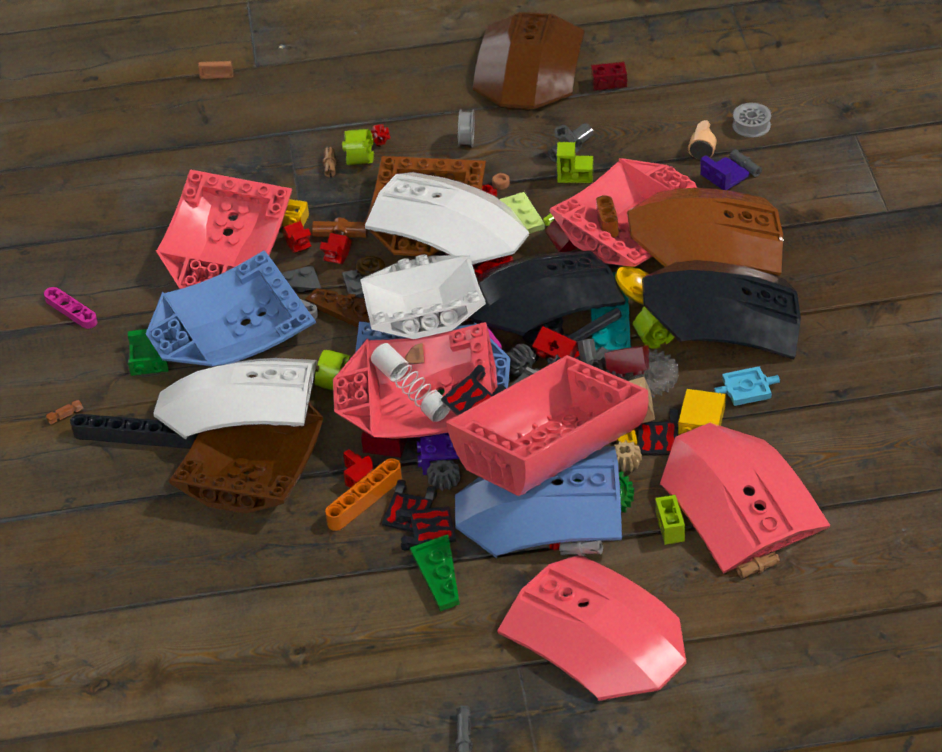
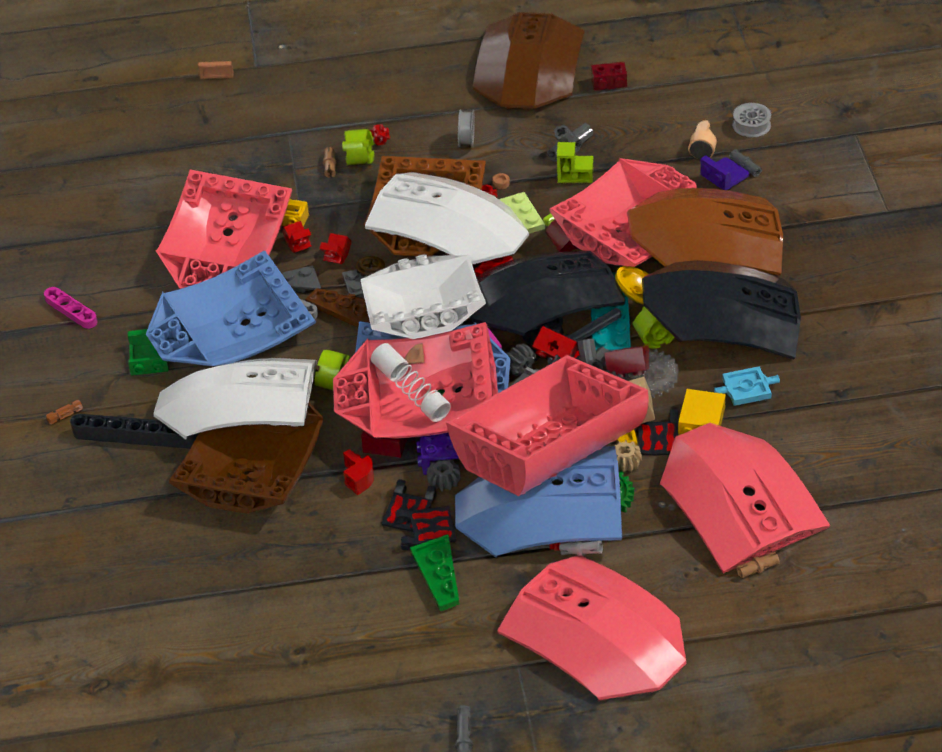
(339, 226): dark orange piece -> none
(363, 494): orange beam -> none
(469, 392): flag -> none
(607, 215): dark orange beam -> none
(670, 519): lime brick -> none

